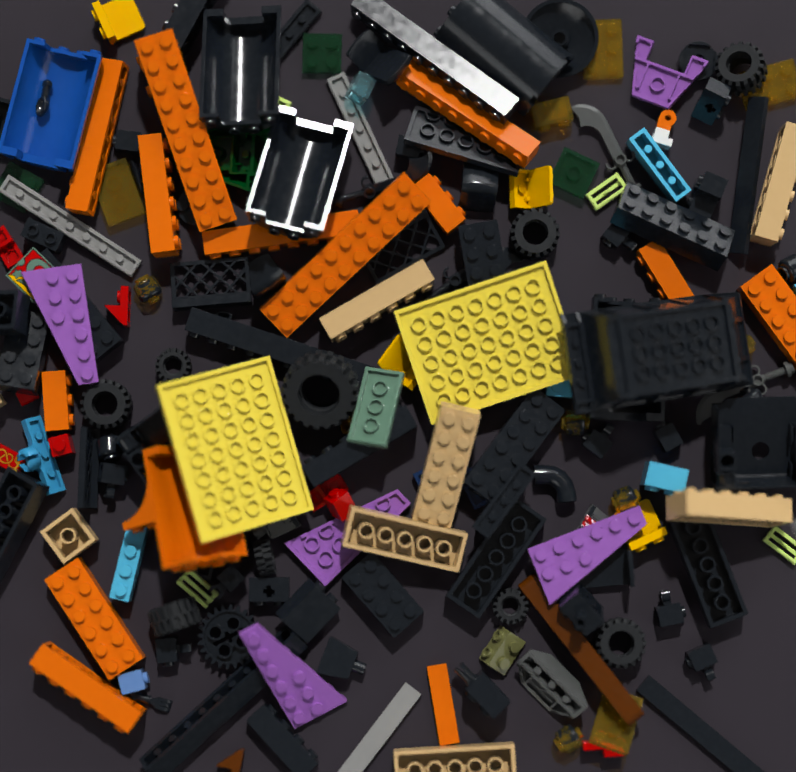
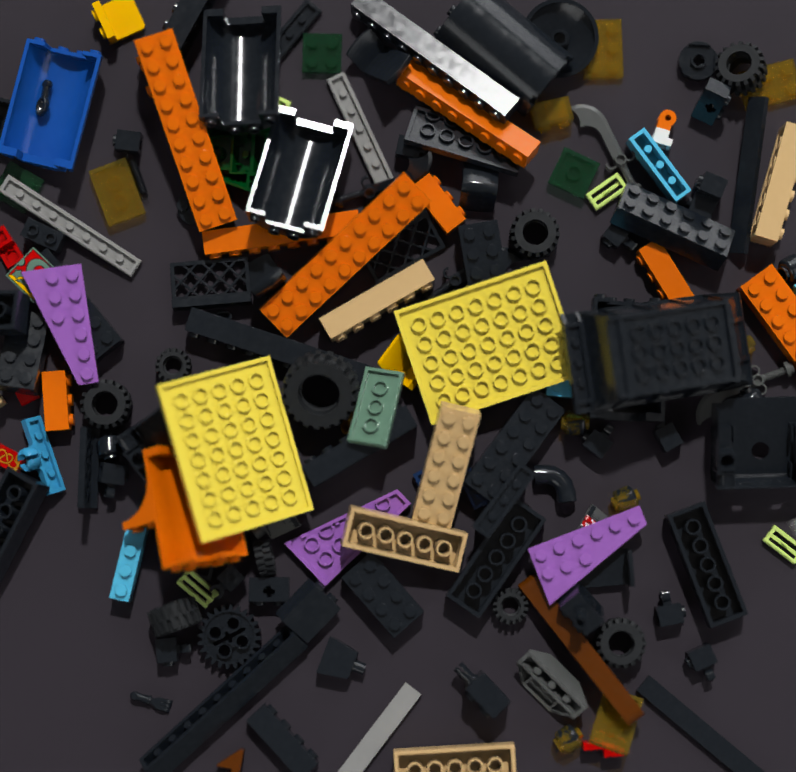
(61, 445): red brick -> none
(69, 535): tan brick -> none
(87, 686): orange brick -> none
(95, 618): orange brick -> none
(97, 138): orange brick -> none
(122, 311): red slope -> none
(133, 681): medium blue brick -> none
(147, 289): head -> none
(158, 195): orange brick -> none
(293, 682): medium lavender wing -> none
(319, 492): red slope -> none
(338, 502): red brick -> none
(360, 88): clear light blue brick -> none
(443, 704): orange tile -> none
(502, 650): olive bracket -> none
(531, 188): yellow bracket -> none
(650, 532): yellow bracket -> none
(658, 83): medium lavender wing -> none
(663, 477): medium azure brick -> none
(728, 508): tan brick -> none

